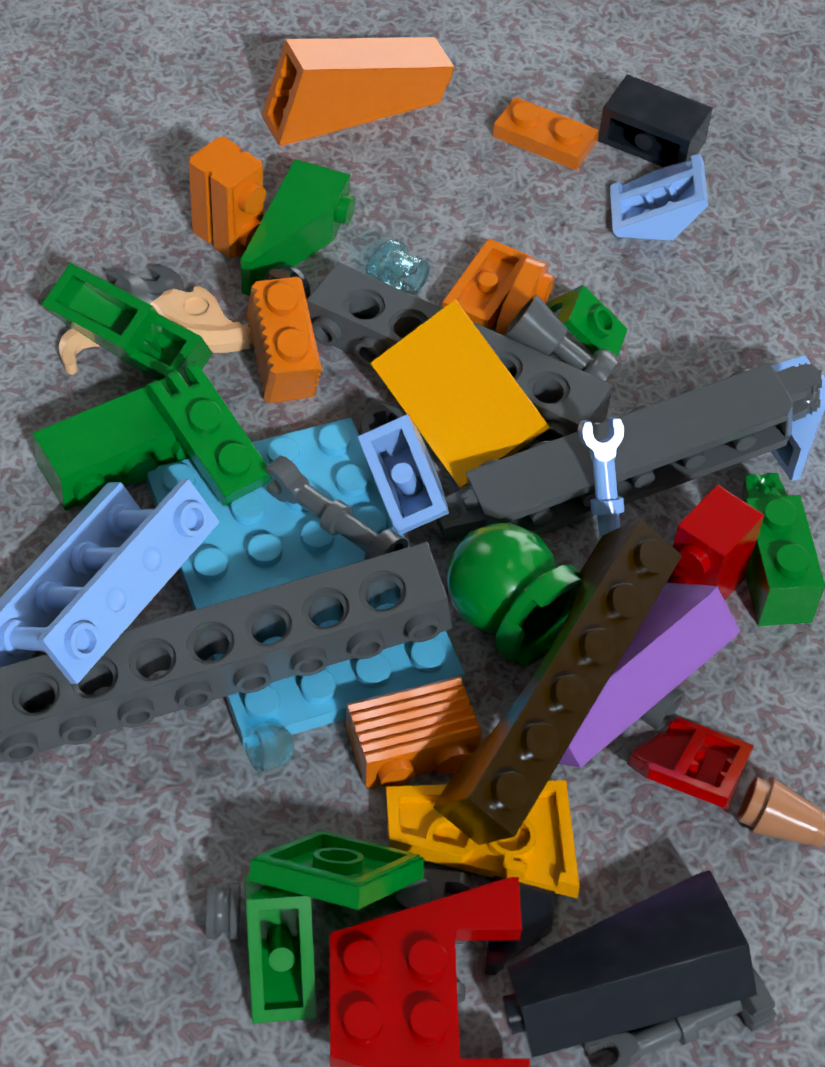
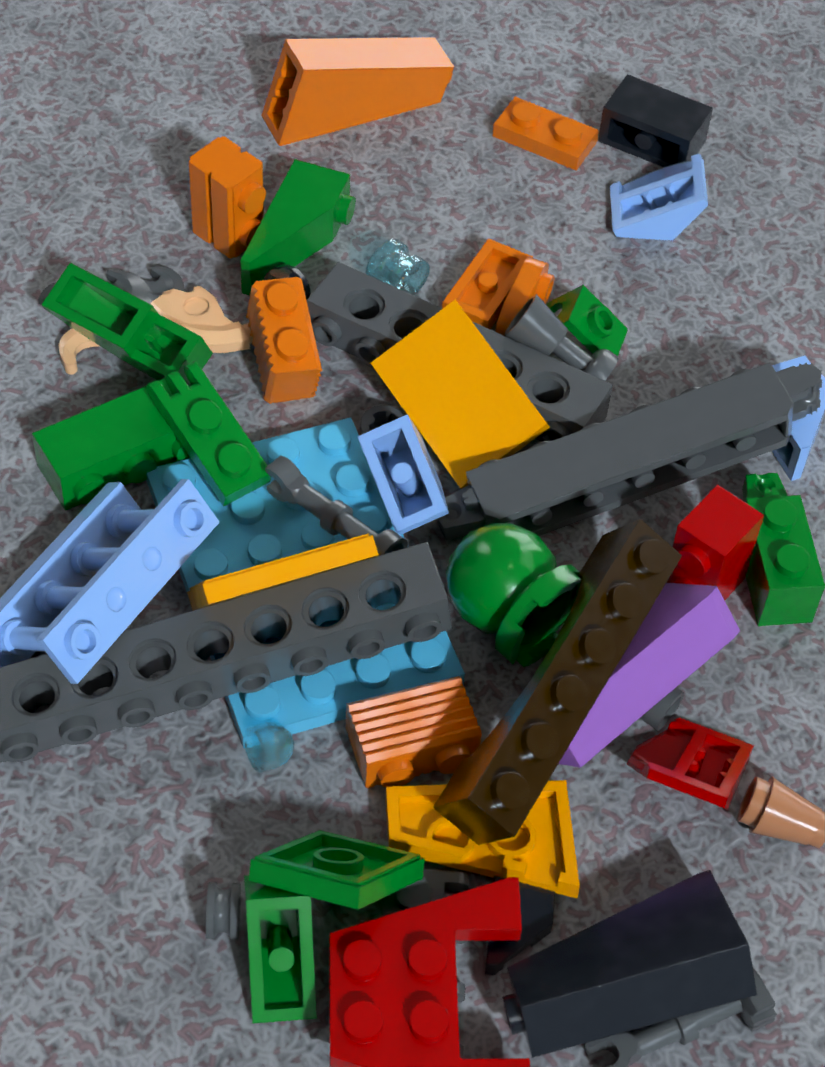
(281, 571): none -> light orange tile
(603, 453): light blue piece -> none

